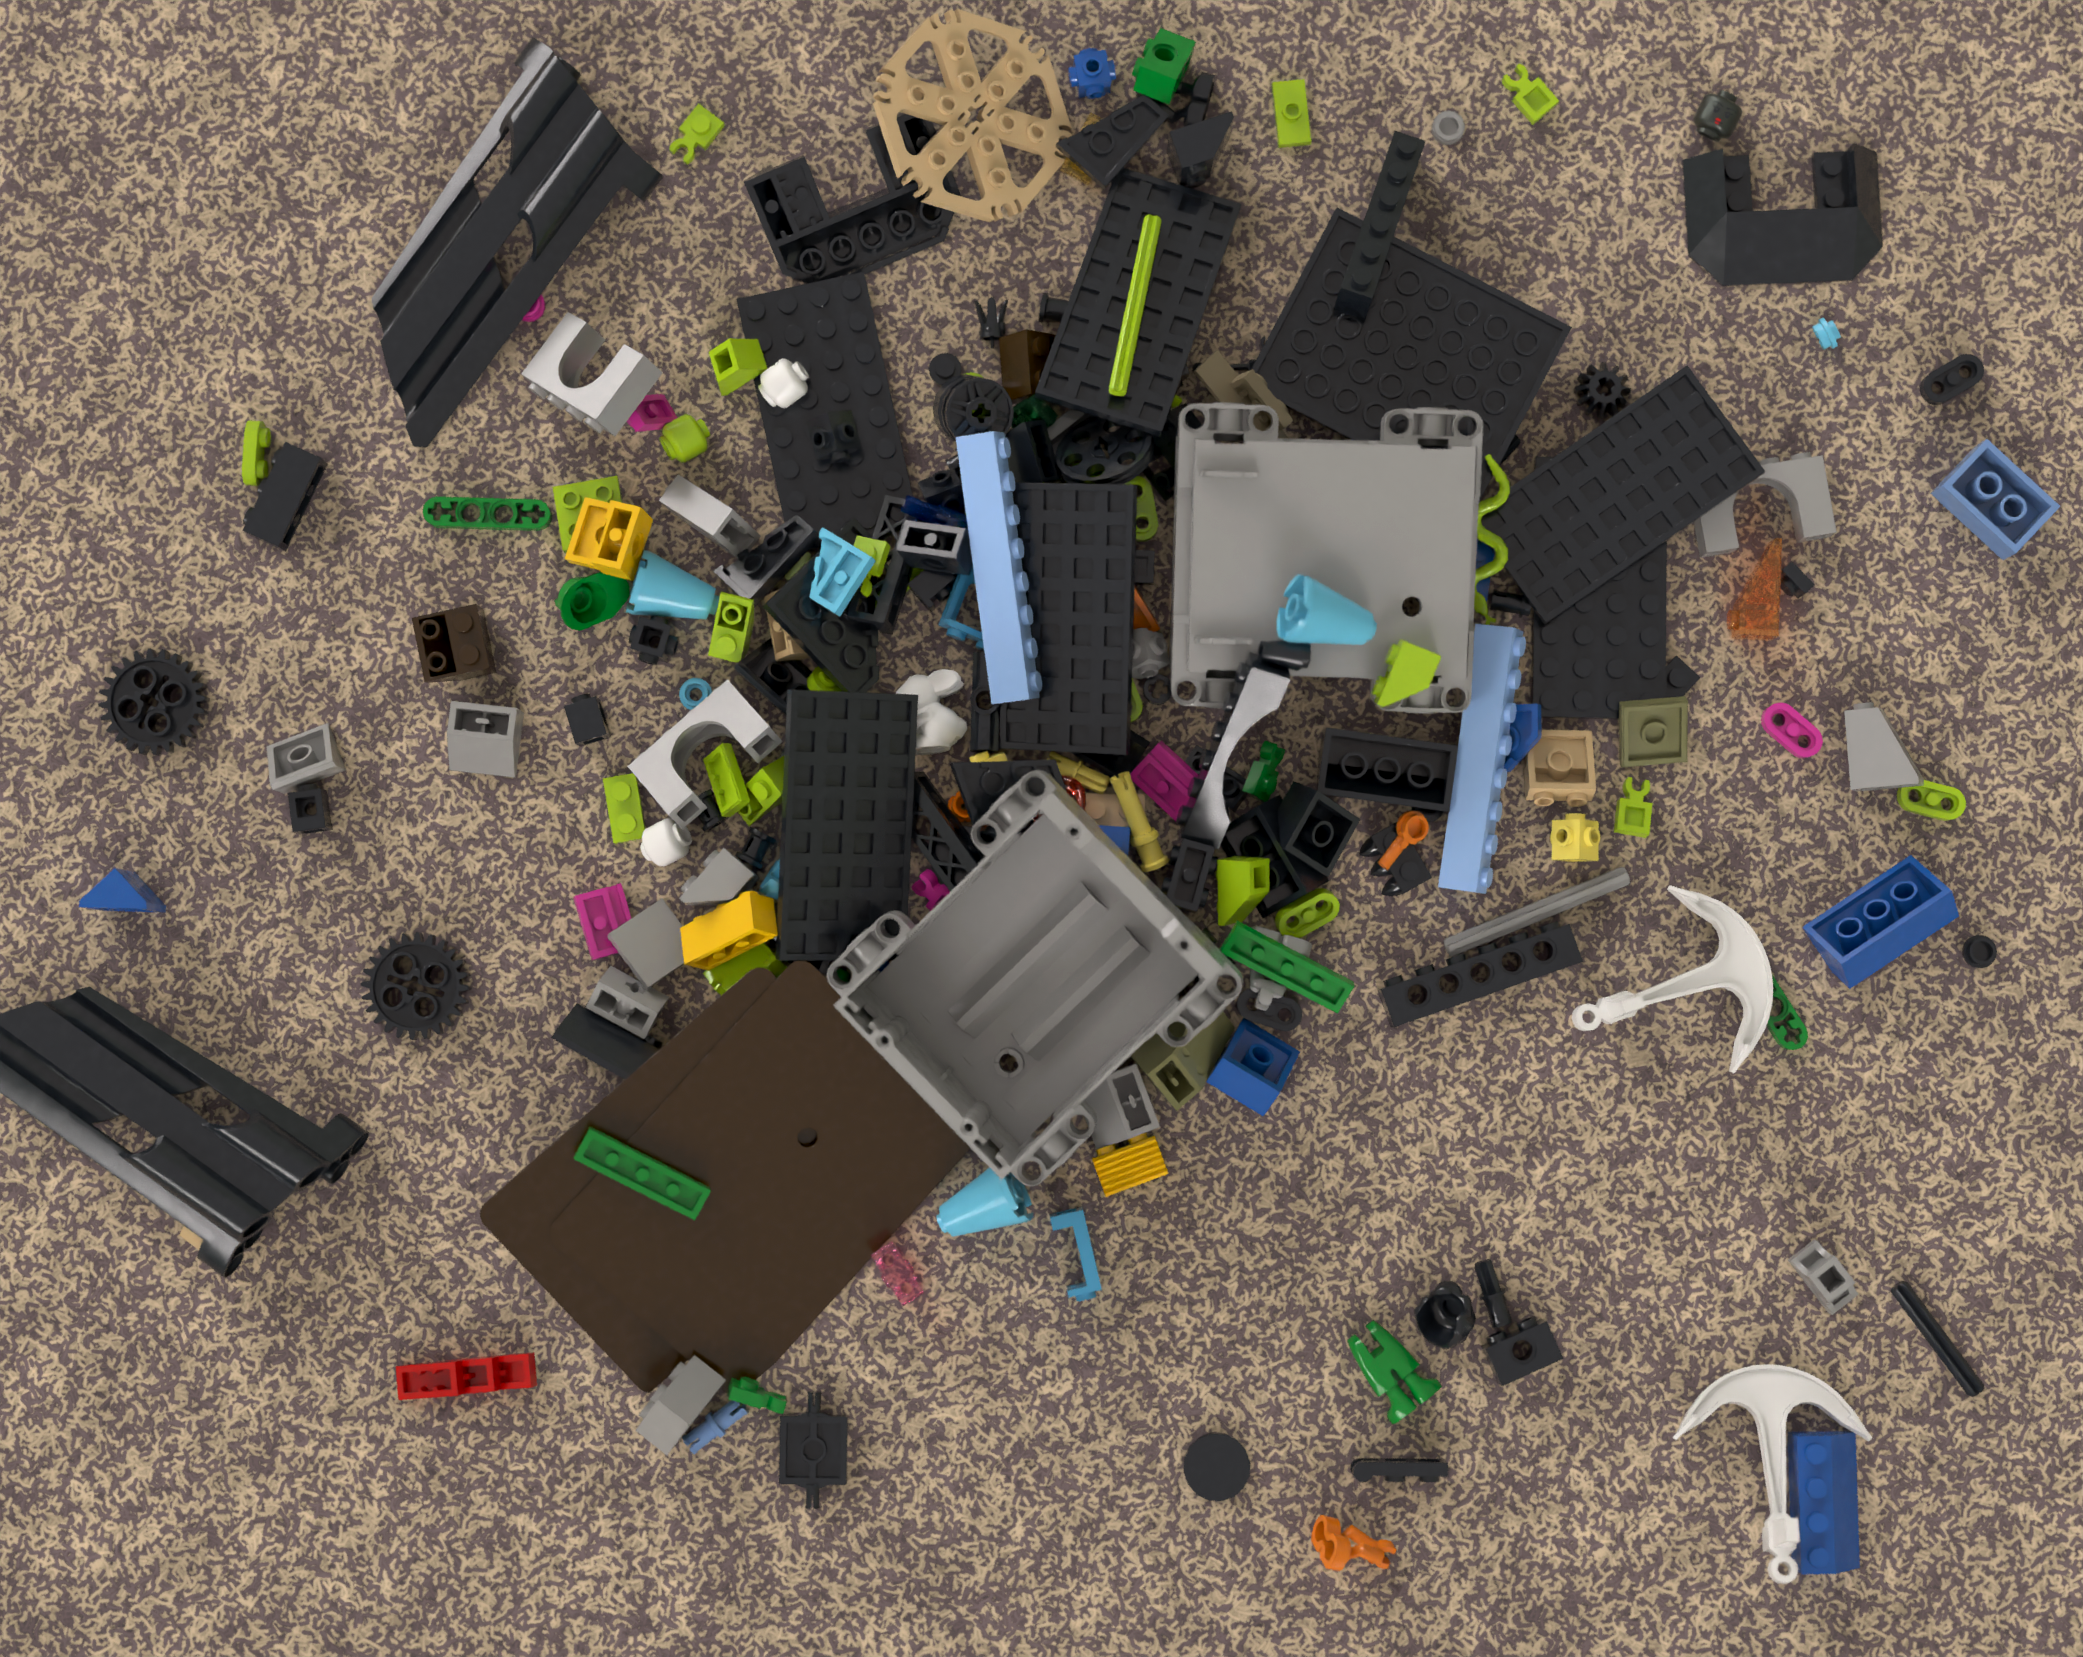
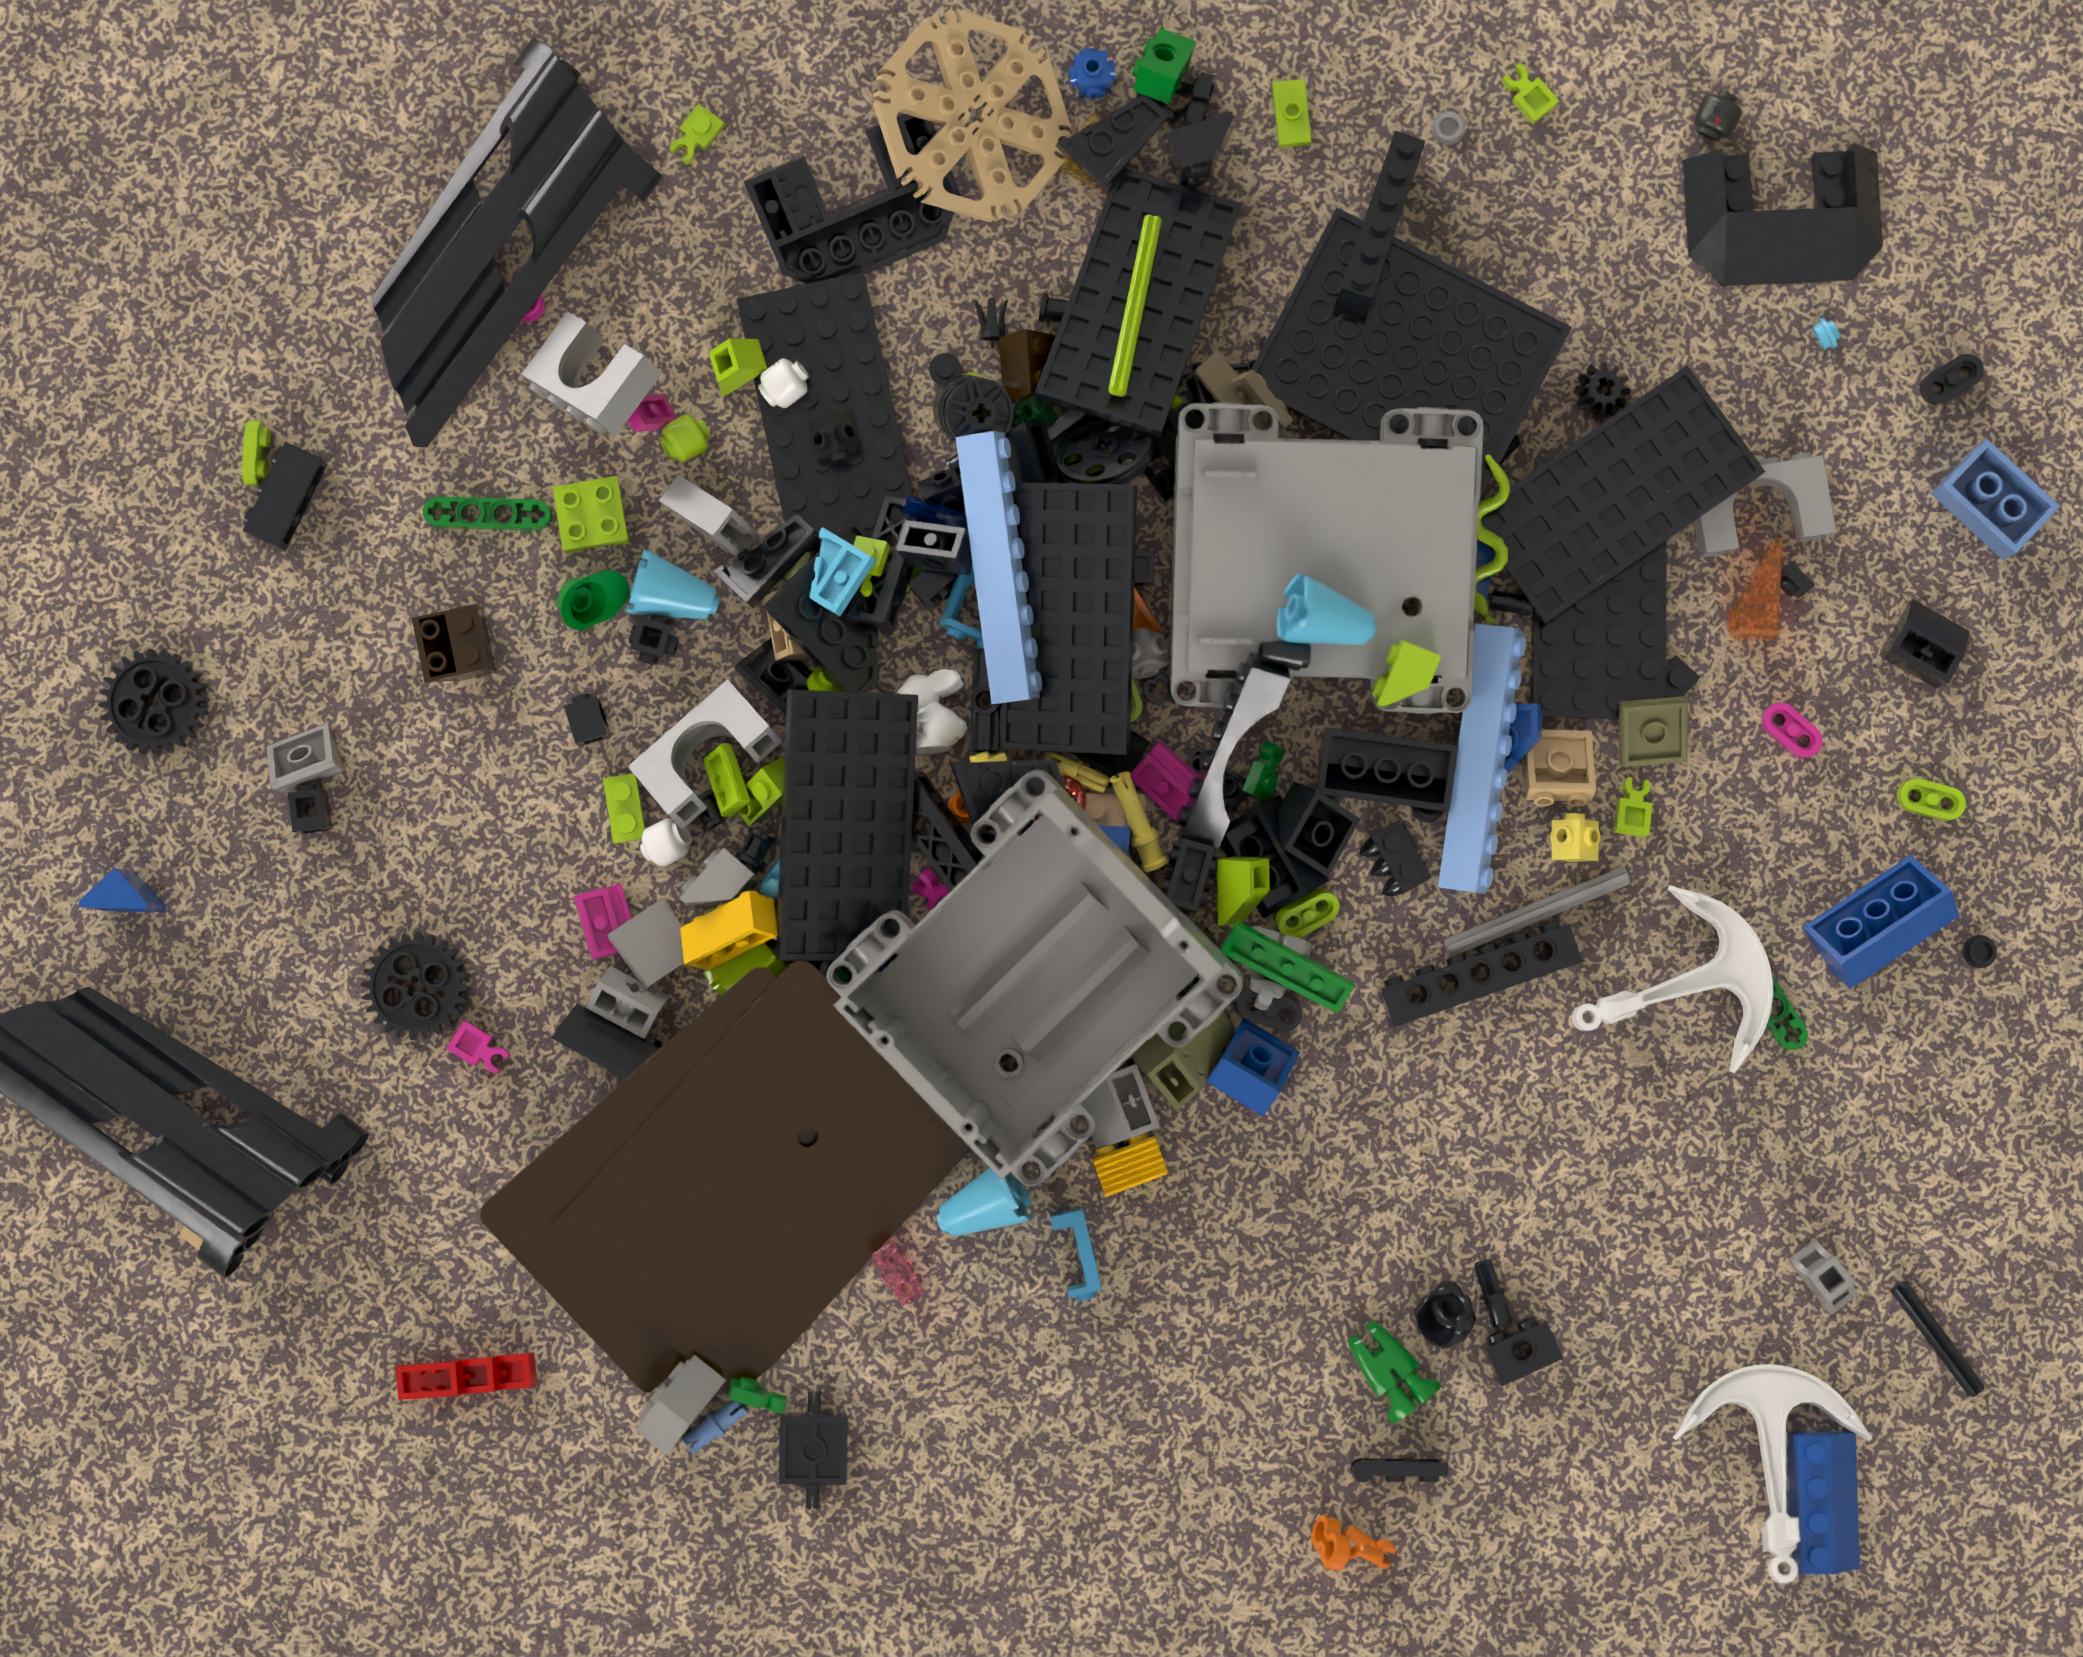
(474, 1044): none -> dark pink plate
(484, 738): light grey slope -> none
(609, 537): yellow brick -> none
(642, 1173): green plate -> none
(688, 686): medium azure plate -> none
(732, 628): lime slope -> none
(1145, 509): lime plate -> none
(1199, 394): none -> black pin
(1216, 1466): black tile -> none
(1410, 829): orange plate -> none
(1876, 752): light grey slope -> none
(1926, 644): none -> black slope

